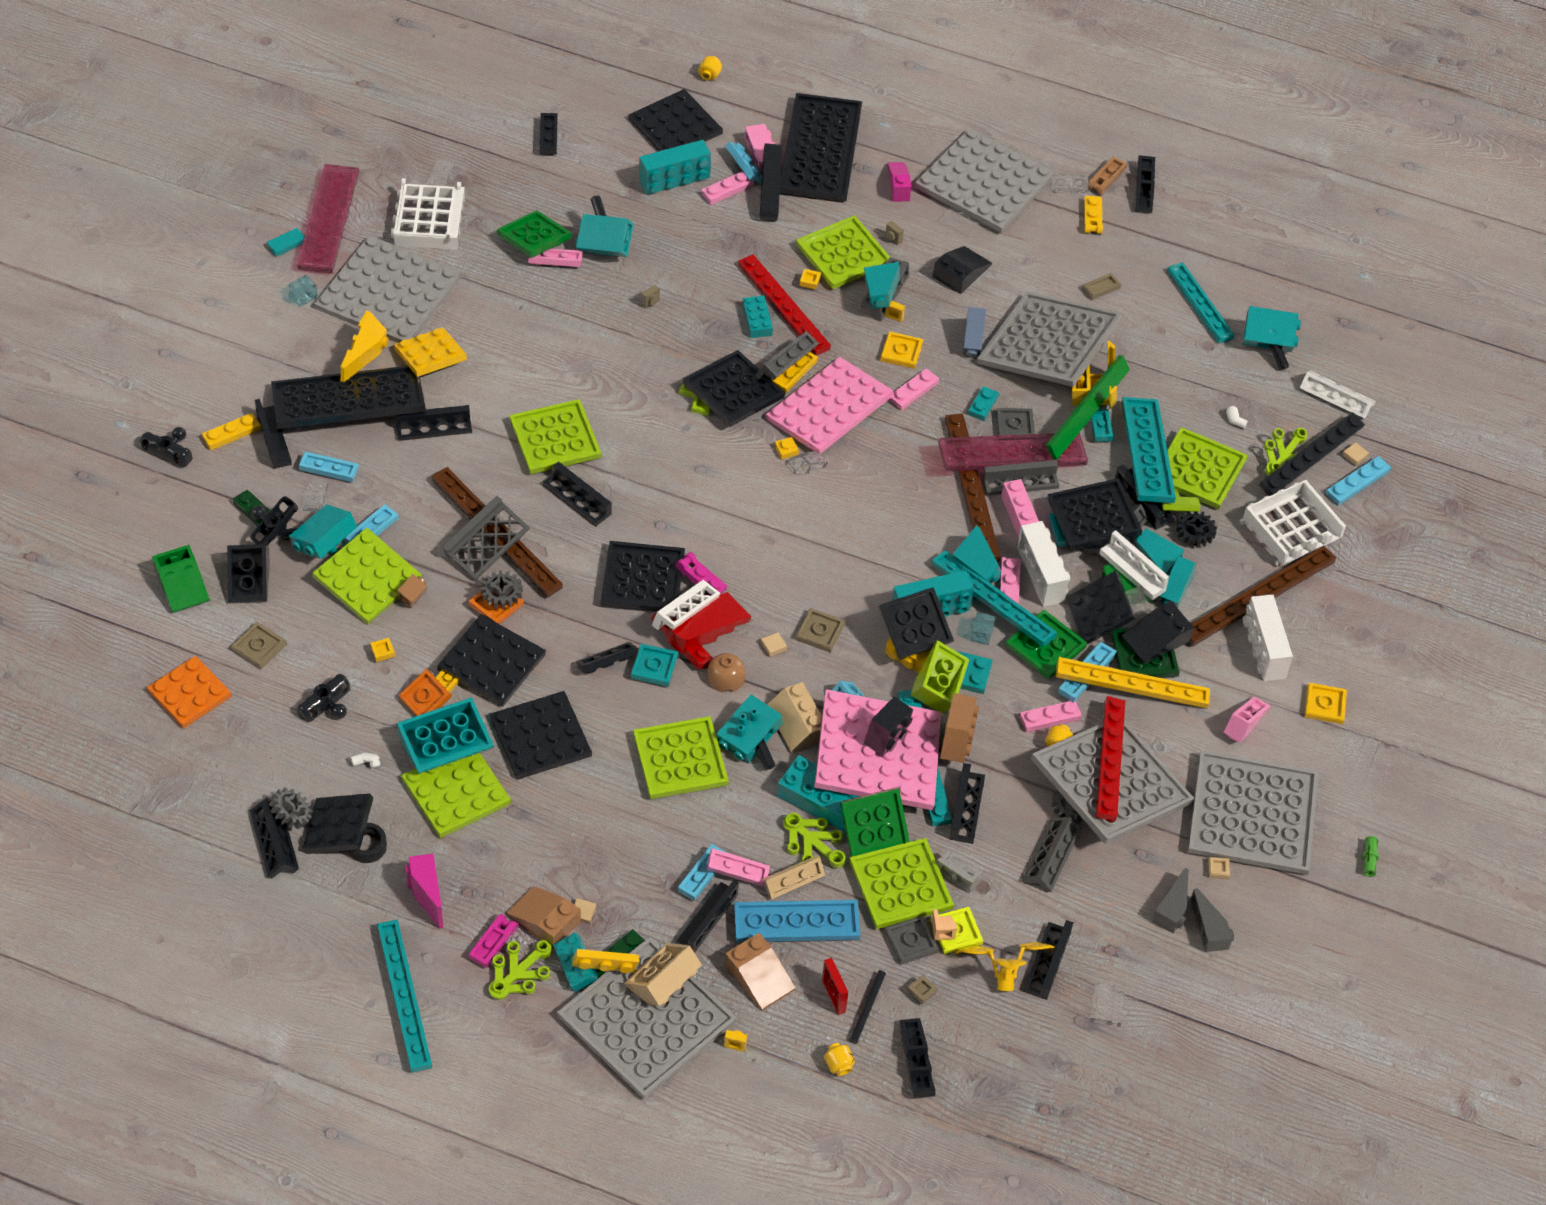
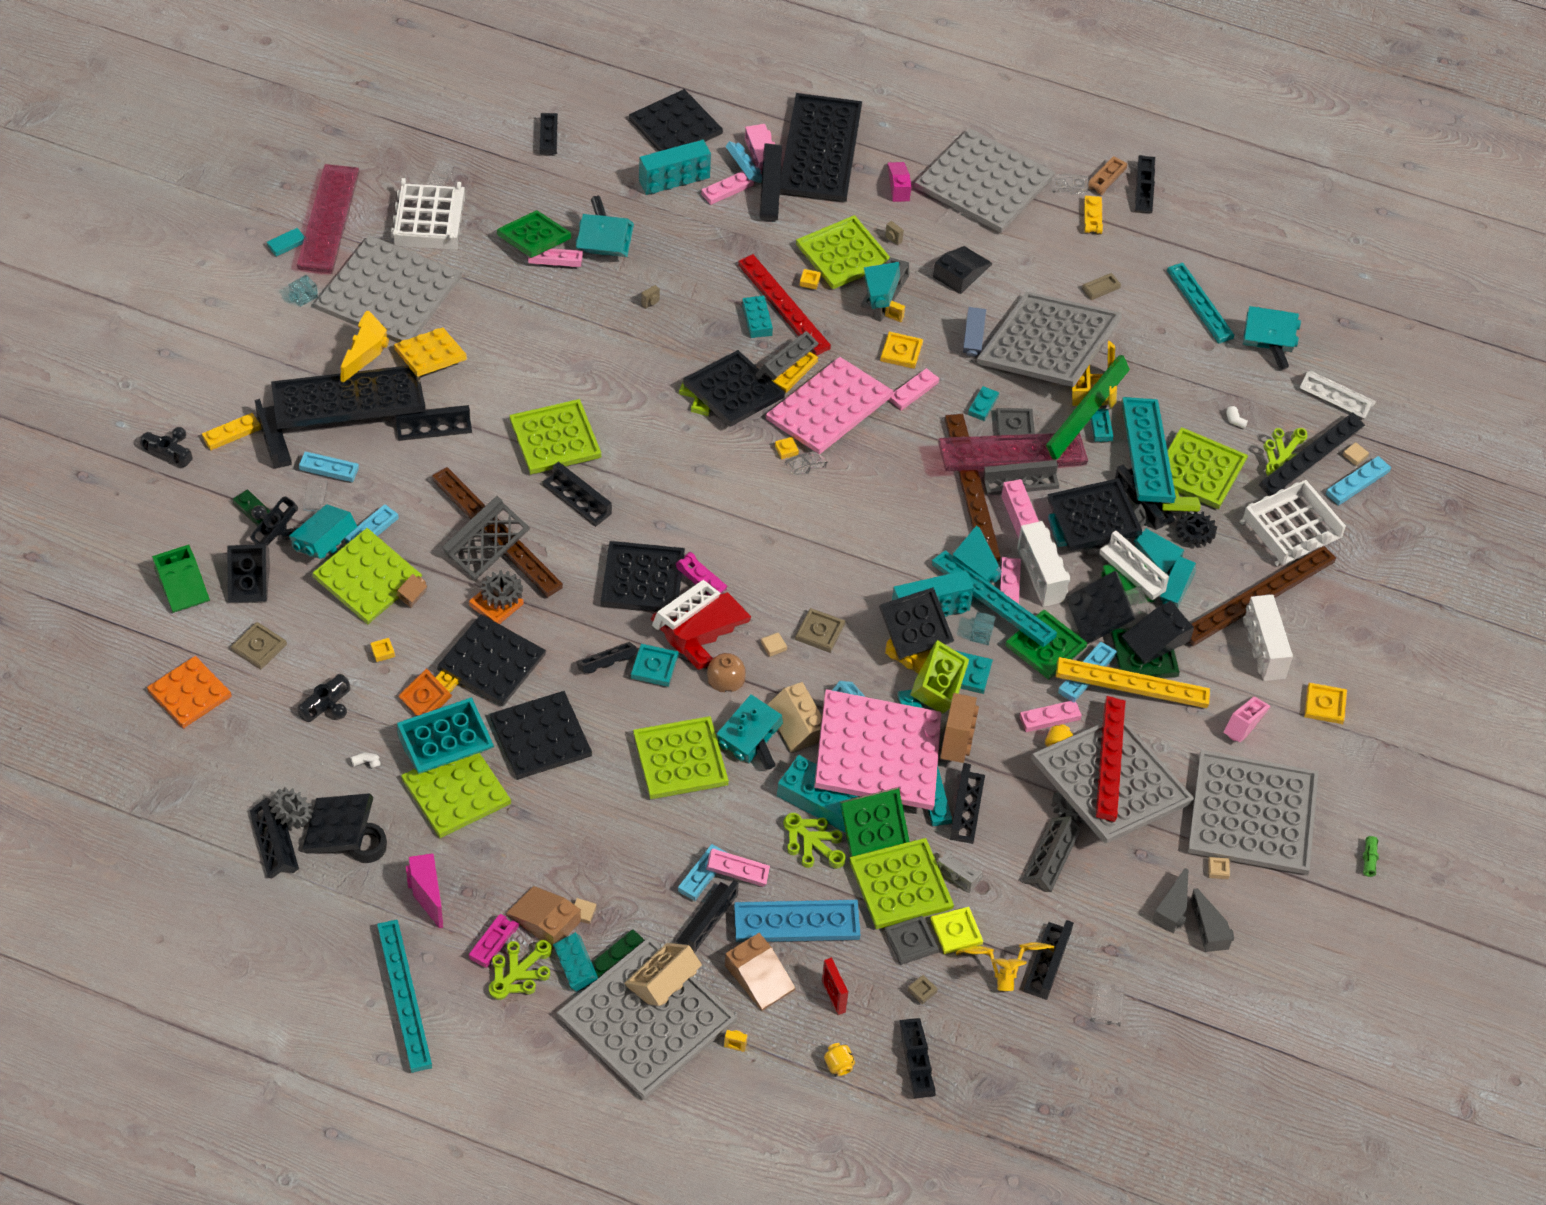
(605, 960): yellow plate -> none
(710, 68): yellow head -> none
(794, 877): tan plate -> none
(867, 1007): black bar -> none
(889, 726): black brick -> none
(943, 926): light nougat panel -> none

